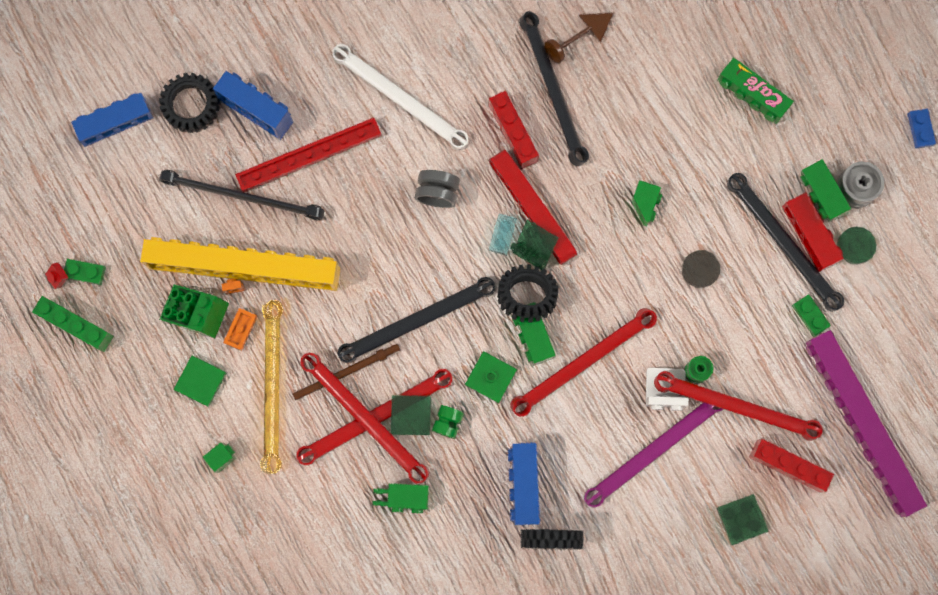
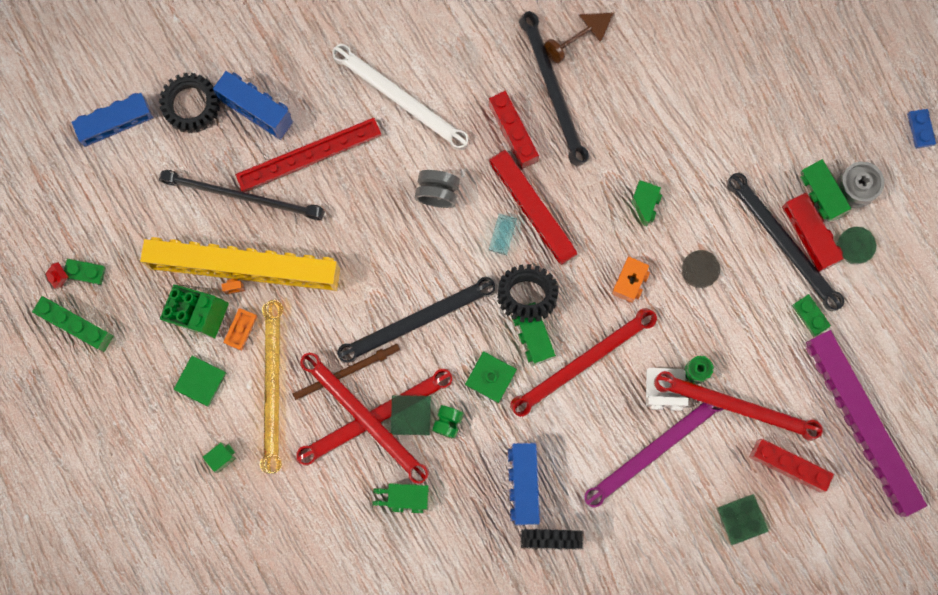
(535, 245): clear green hinge -> none
(634, 269): none -> orange brick
(754, 90): green brick -> none

